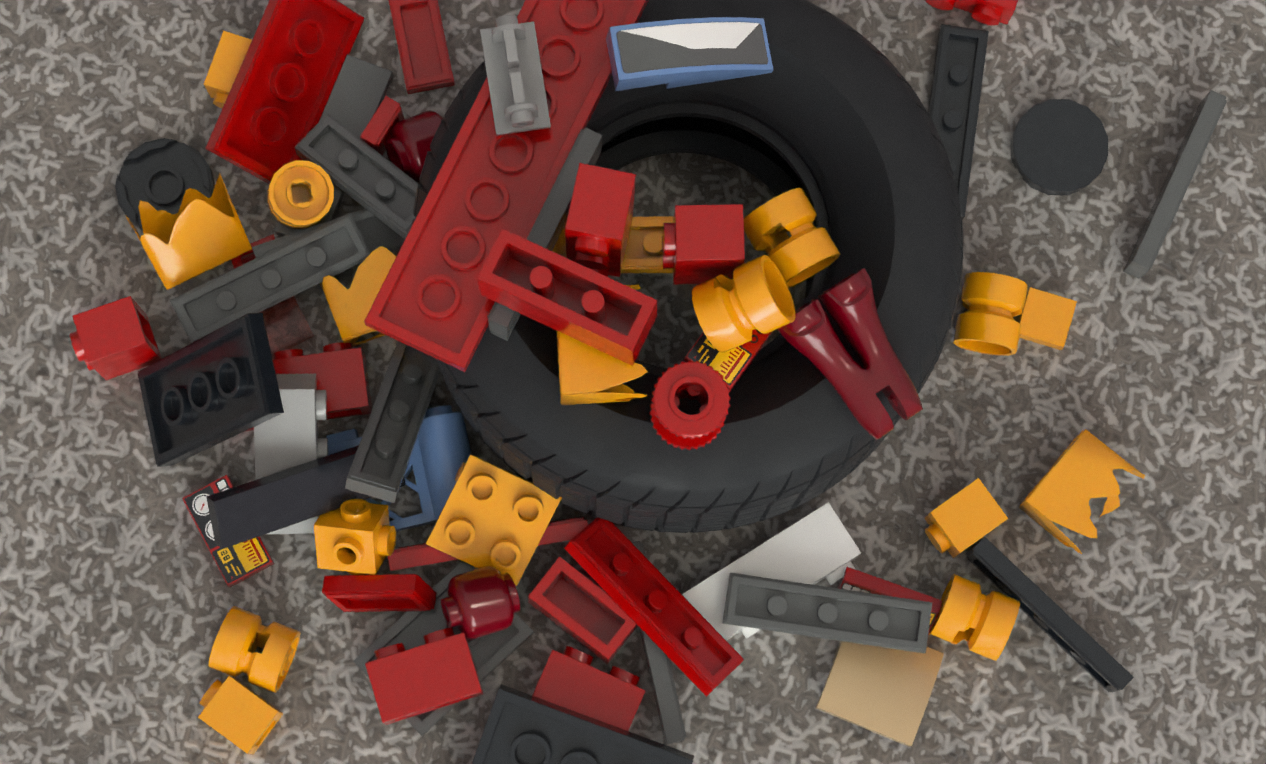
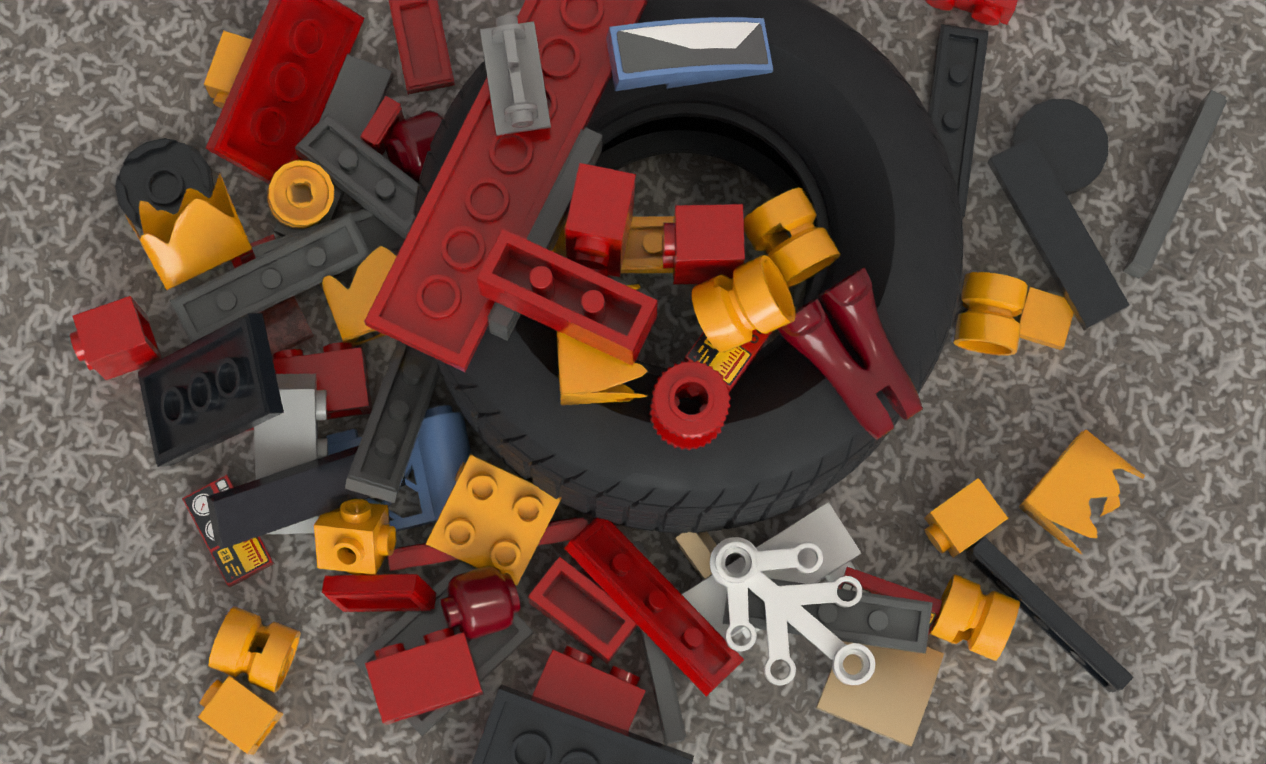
(697, 550): none -> tan plate
(784, 606): none -> white plant
(1058, 233): none -> black tile

